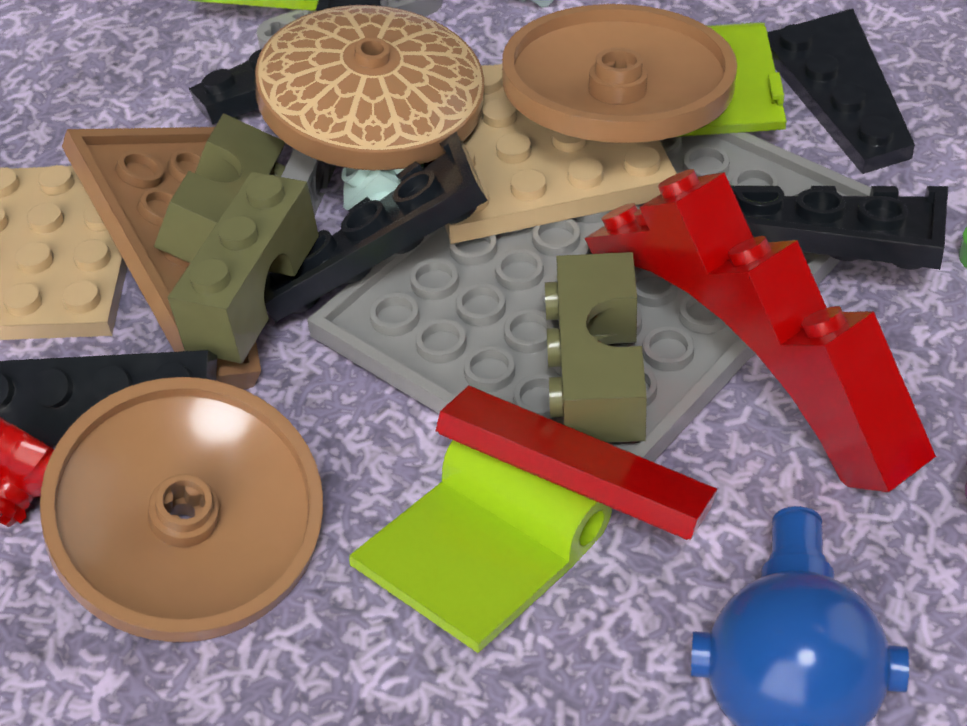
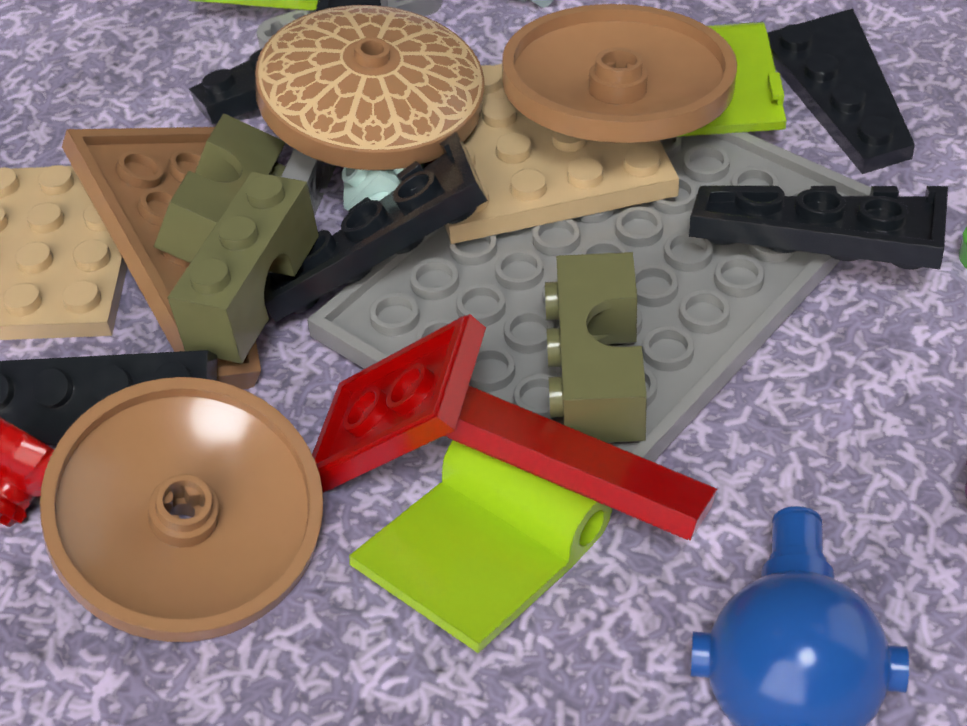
(398, 403): none -> red tile
(765, 293): red arch -> none

